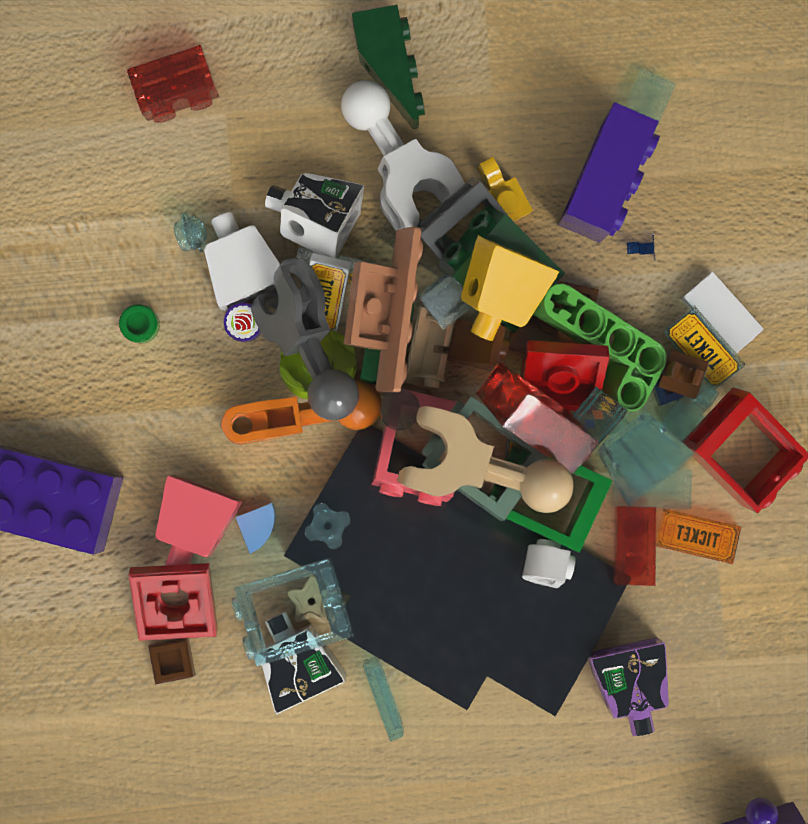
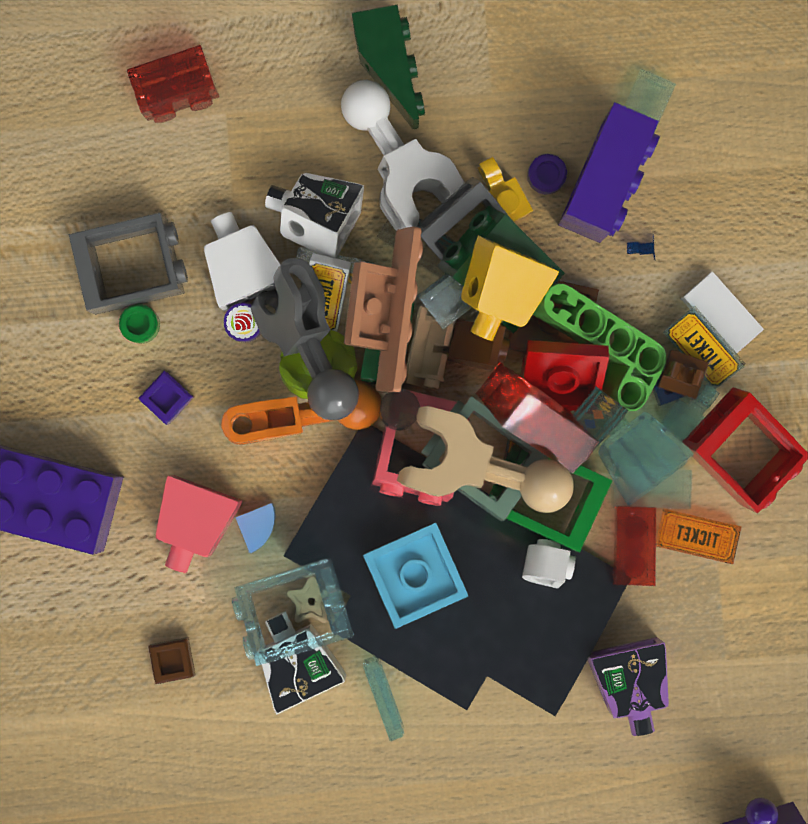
(89, 270): none -> dark grey window
(162, 621): piece -> none
(166, 397): none -> dark purple tile
(190, 233): clear light blue plate -> none
(317, 531): clear light blue plate -> none
(415, 575): none -> medium azure plate
(547, 174): none -> dark purple tile

